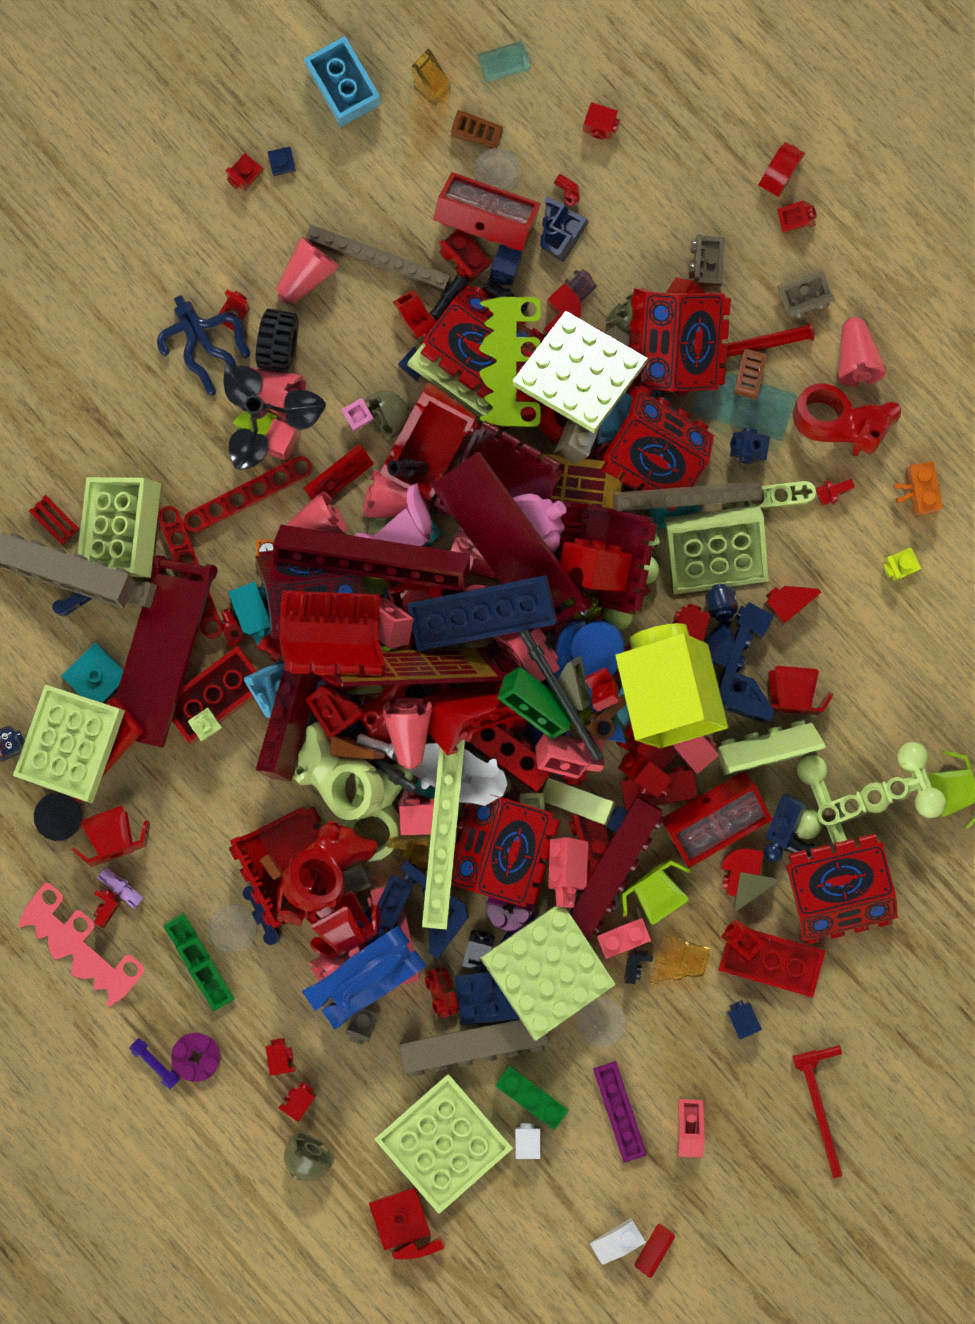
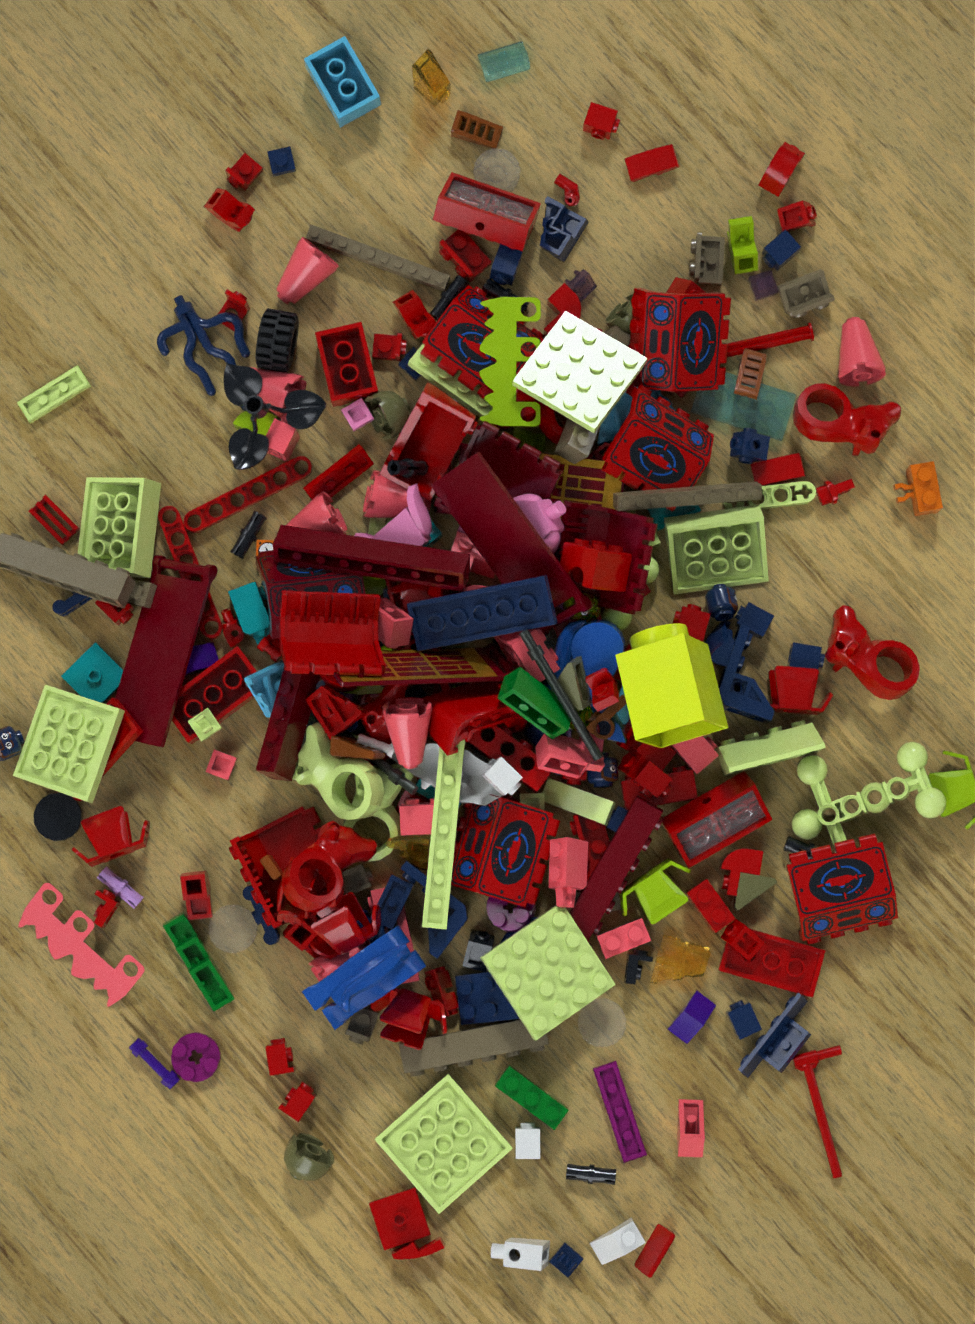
(54, 394): none -> yellowish green tile
(111, 611): none -> red bracket
(196, 892): none -> red brick
(201, 658): none -> dark purple slope
(221, 765): none -> coral plate
(229, 209): none -> red brick
(248, 534): none -> black pin
(301, 936): none -> red brick
(346, 363): none -> red brick
(389, 347): none -> red bracket
(408, 1016): none -> red piece
(503, 777): none -> white brick
(530, 438): none -> clear neon green bracket
(533, 1253): none -> white torso
(566, 1259): none -> dark blue tile
(591, 1174): none -> black pin
(608, 774): none -> dark blue head
(652, 162): none -> red slope
(692, 1017): none -> dark purple slope
(710, 905): none -> red brick
(742, 245): none -> lime brick
(763, 285): none -> tile
(778, 469): none -> red slope
(780, 250): none -> dark blue brick
(781, 1040): none -> dark blue bracket
(783, 826): dark blue plate -> none
(789, 601): red slope -> none
(805, 656): none -> dark blue brick
(852, 648): none -> red animal
(901, 564): neon yellow bracket -> none

